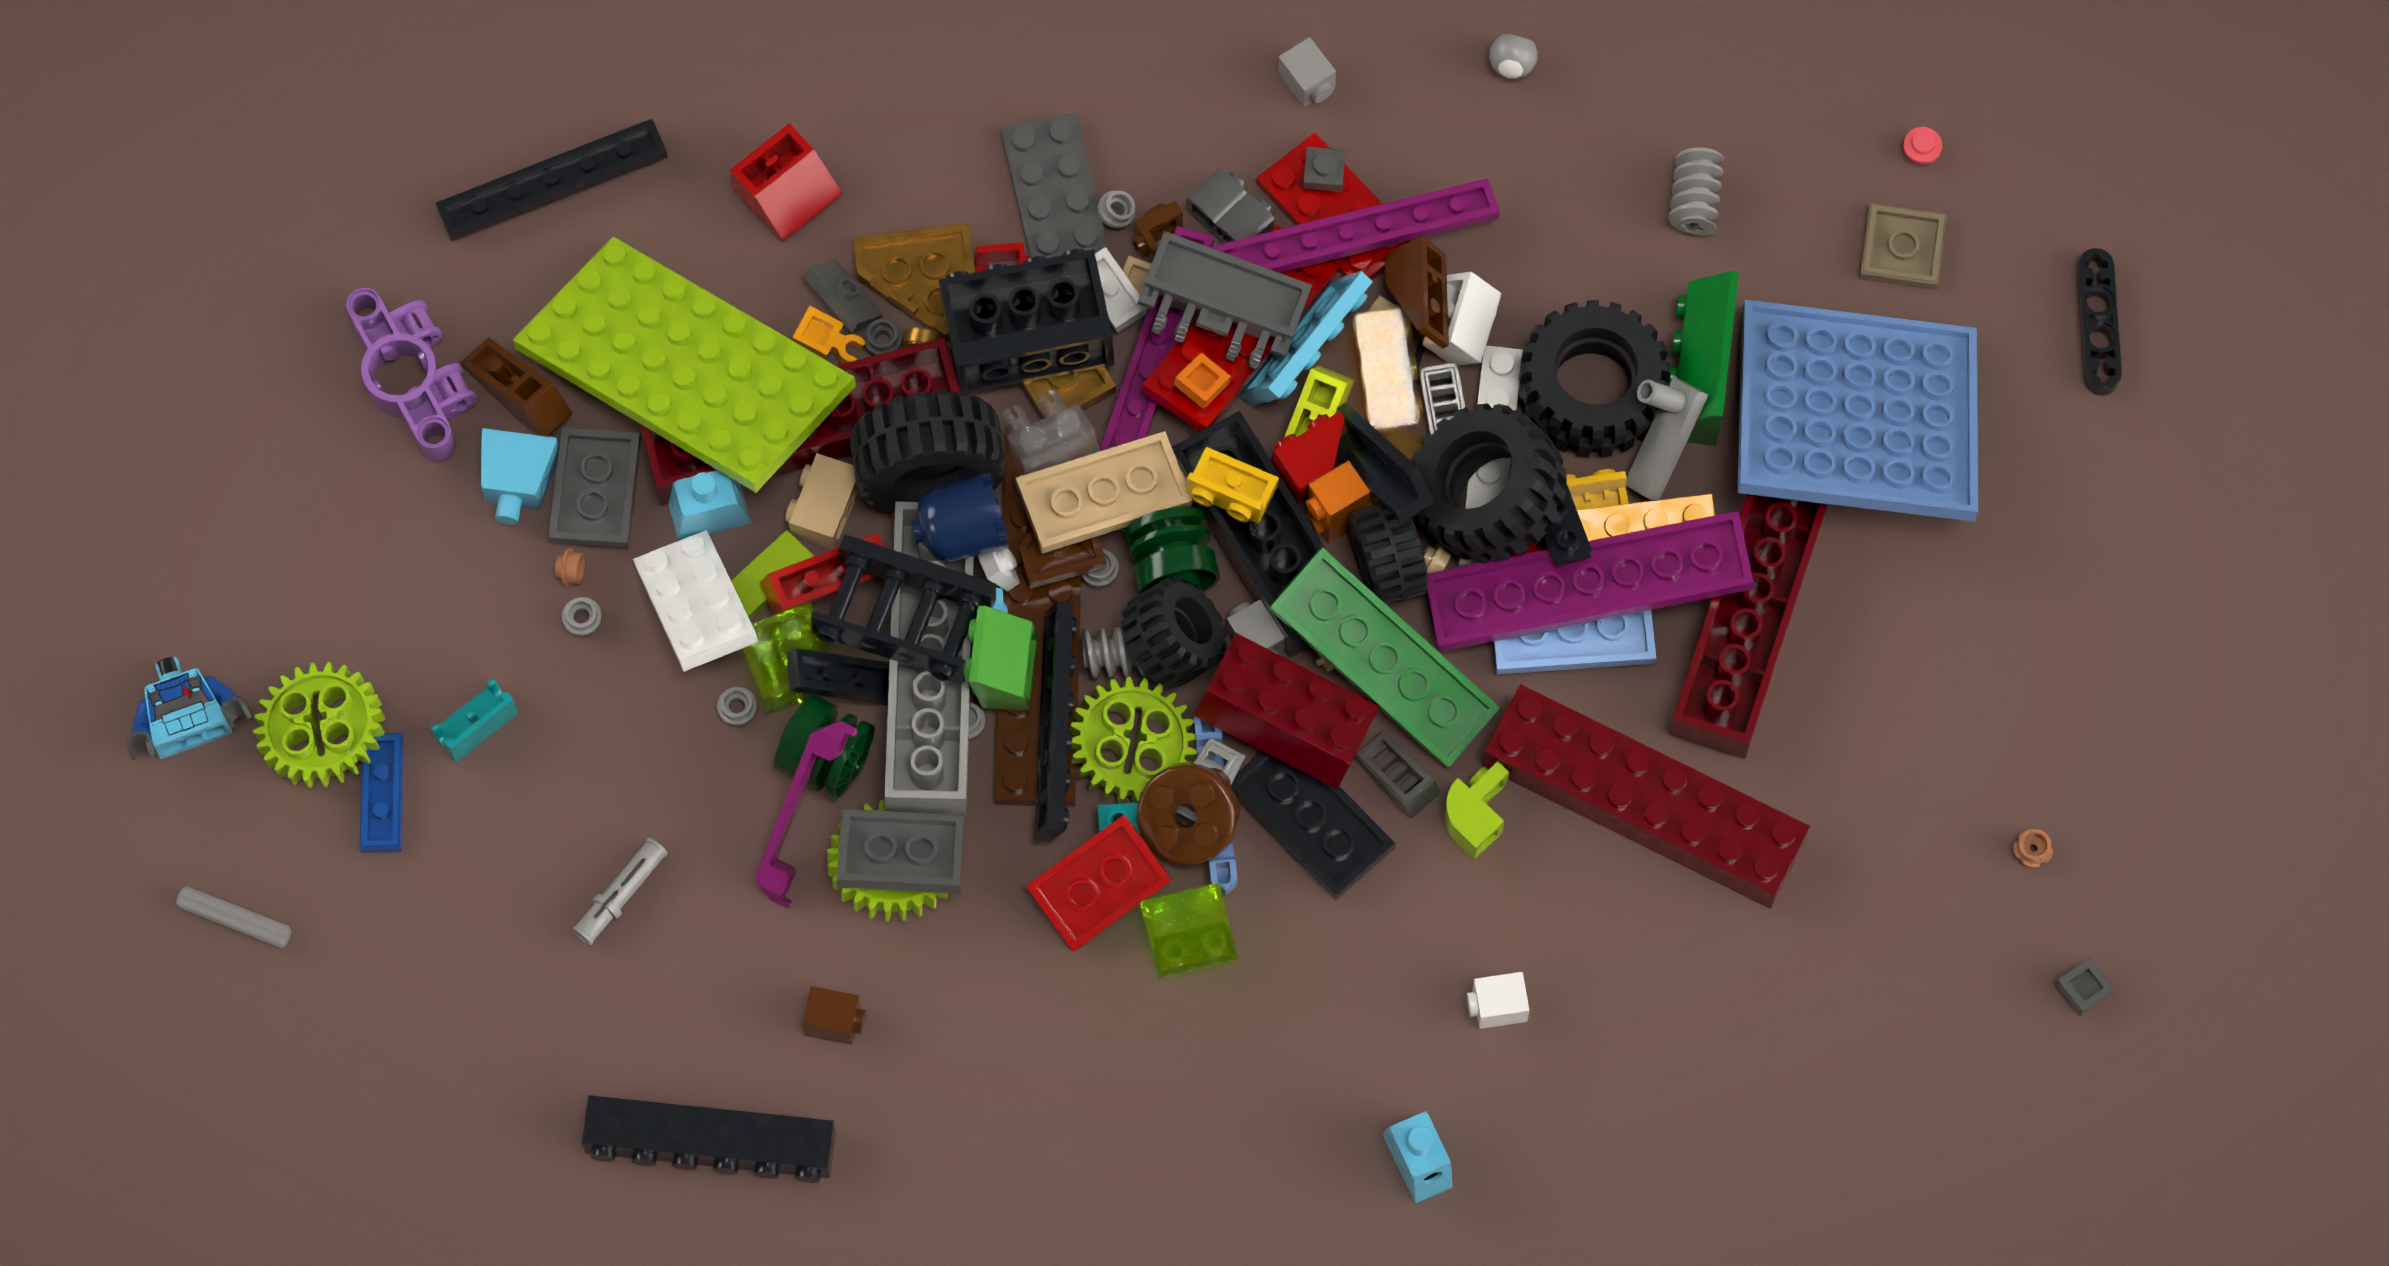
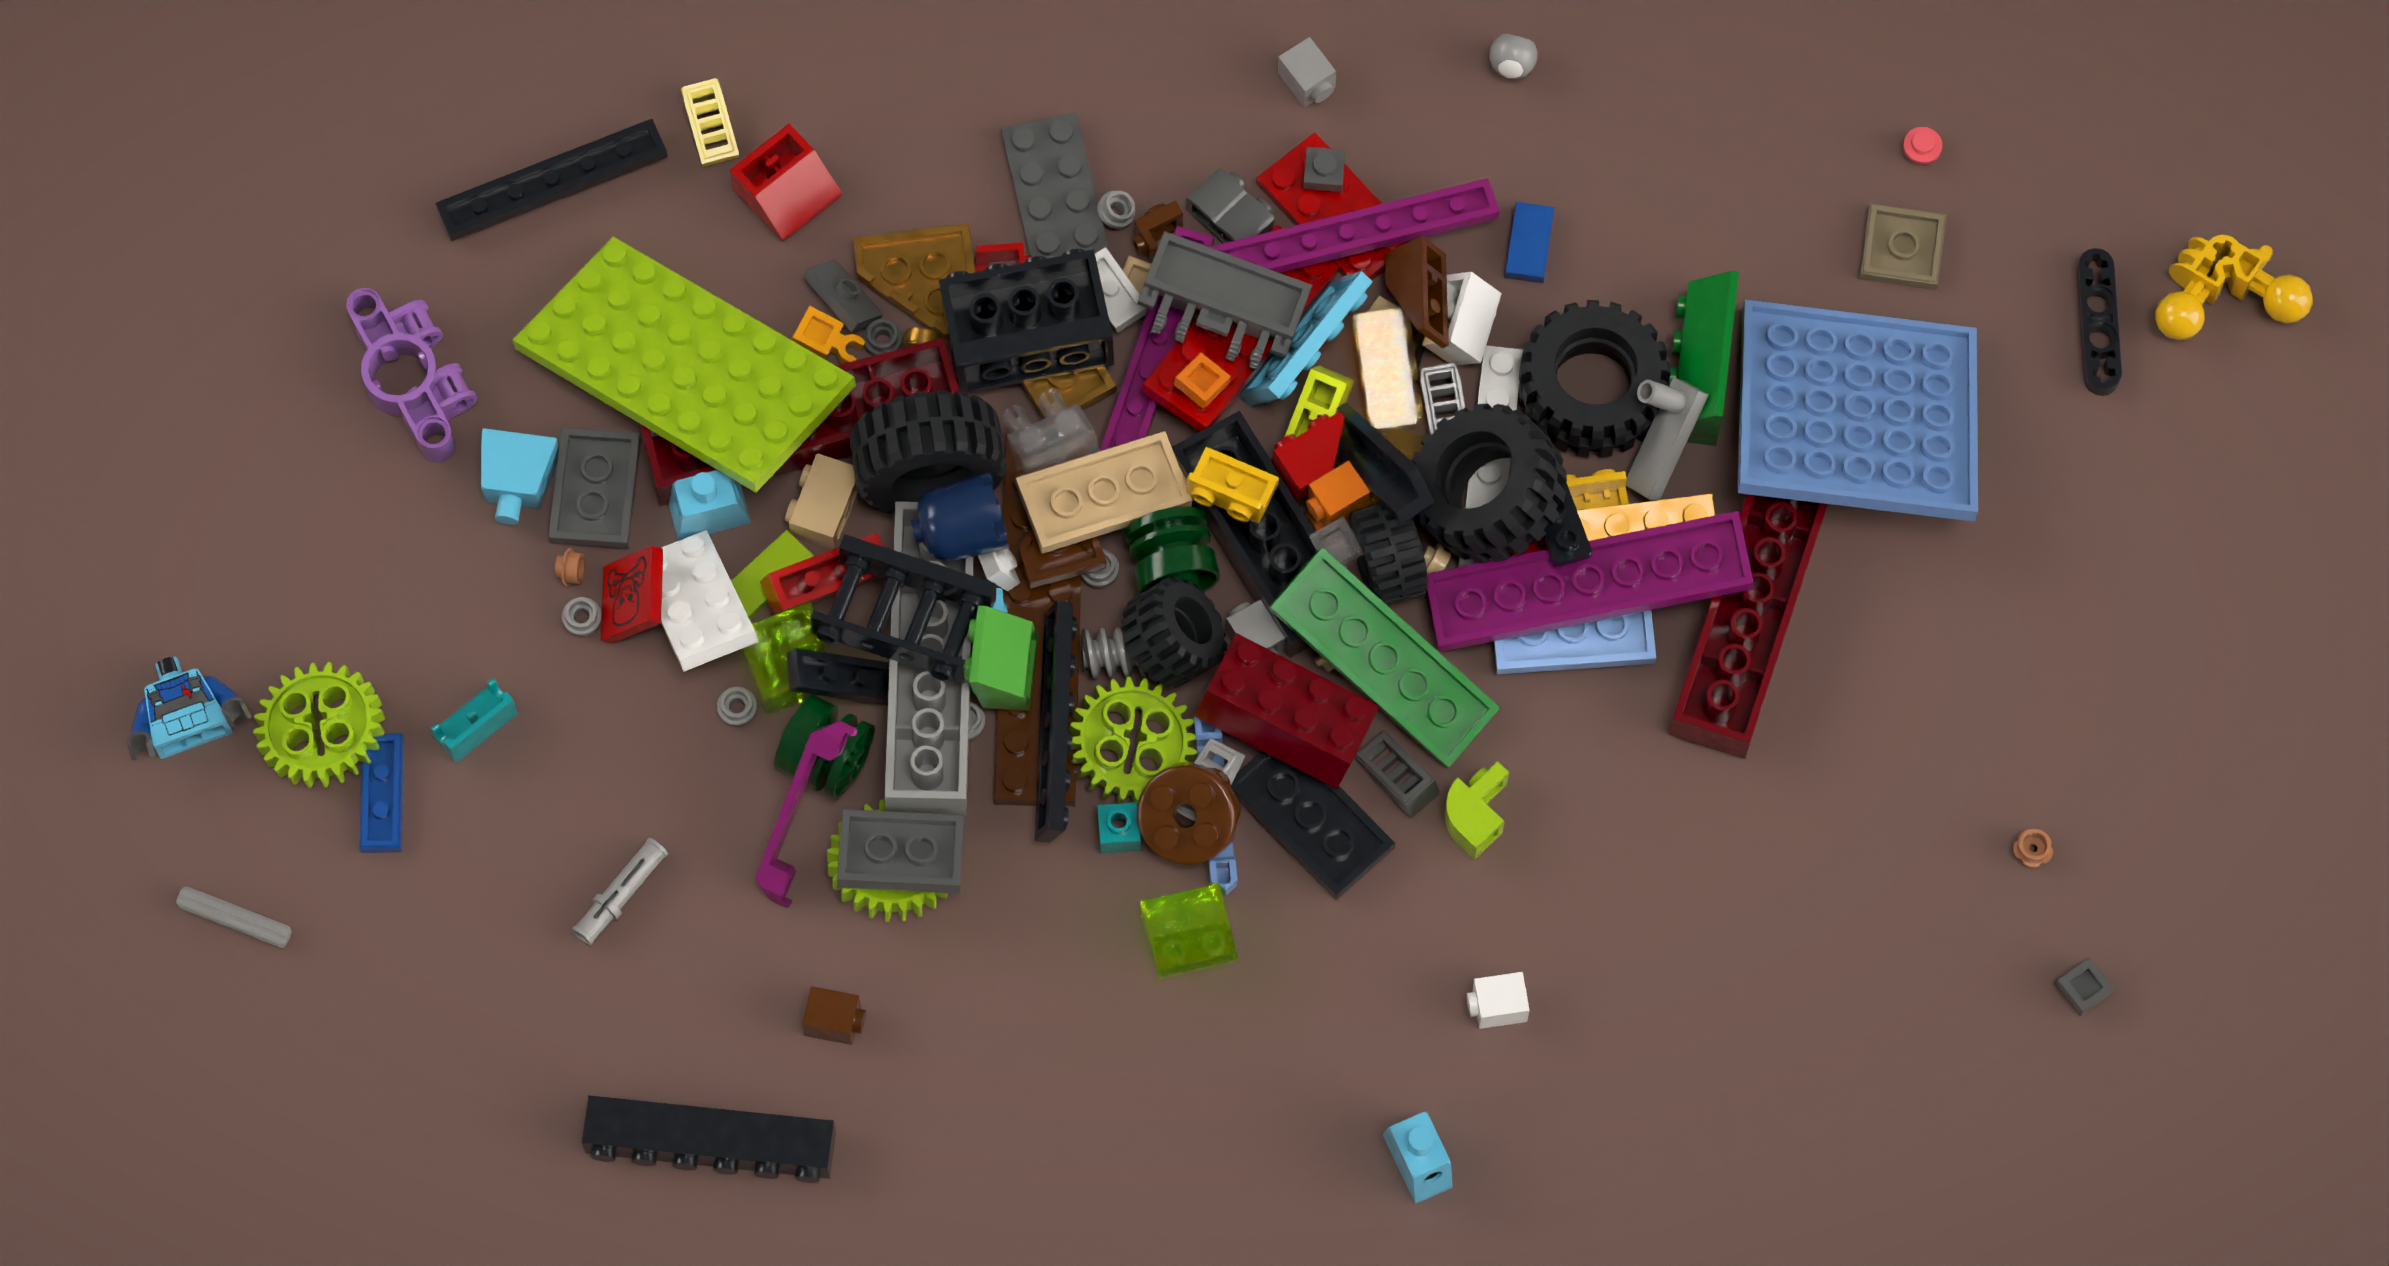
(517, 387): reddish brown slope -> none
(632, 594): none -> red tile
(702, 99): none -> light yellow slope
(1099, 882): red plate -> none
(1339, 541): none -> clear tile
(1529, 242): none -> blue tile
(1646, 796): dark red brick -> none
(1695, 191): light grey piece -> none
(2182, 313): none -> yellow piece

